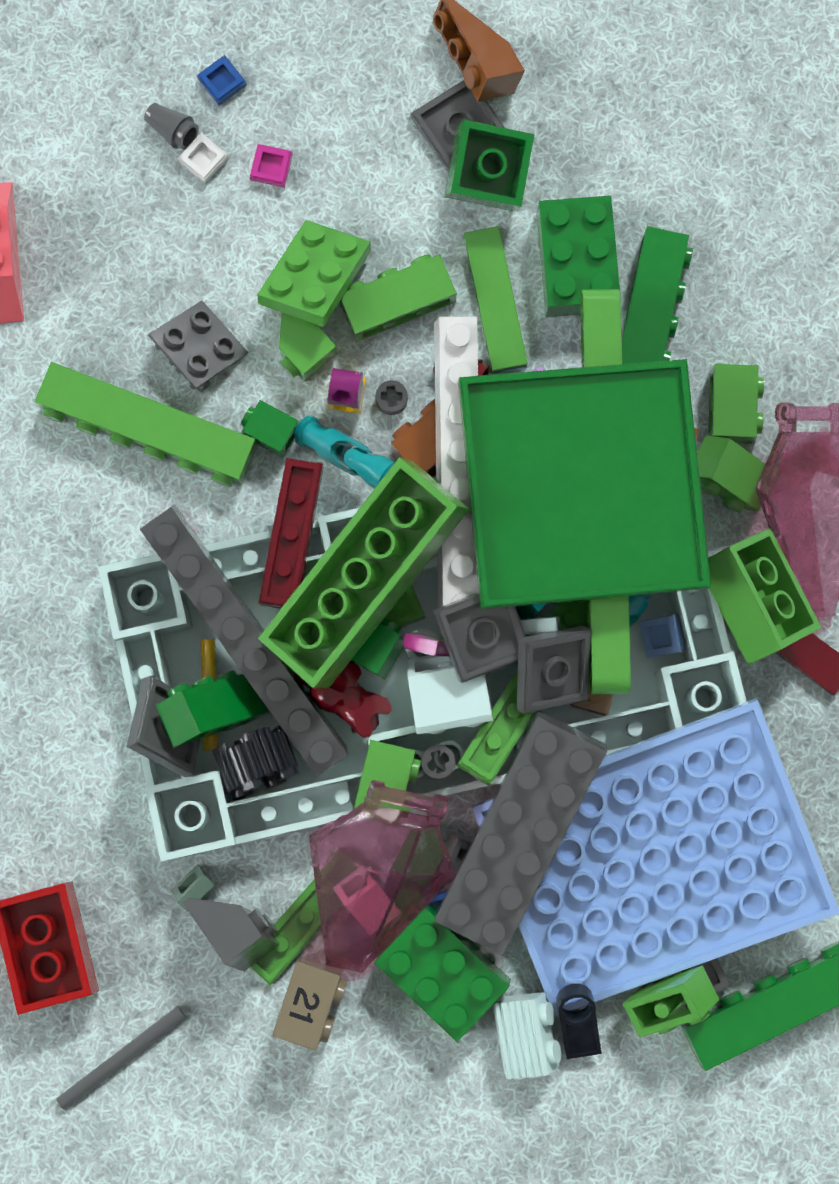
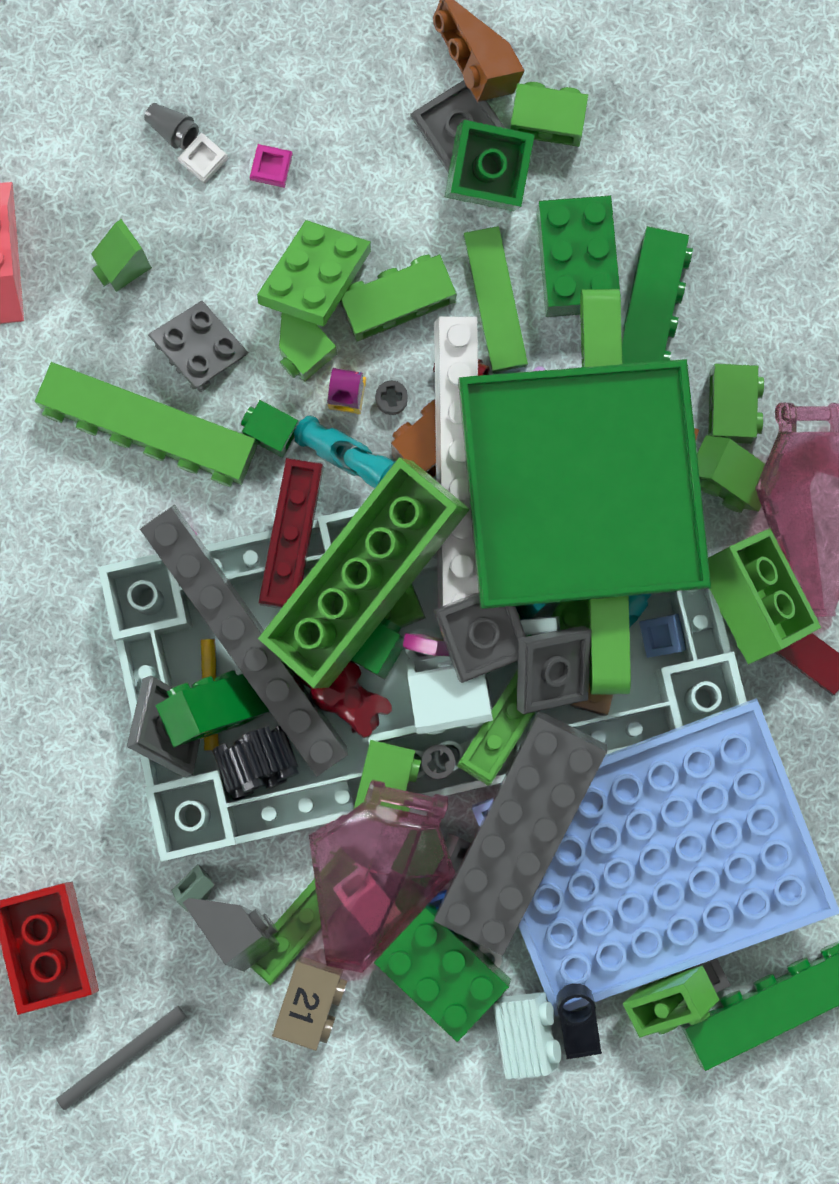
(119, 257): none -> bright green slope
(221, 80): blue tile -> none
(550, 113): none -> bright green brick

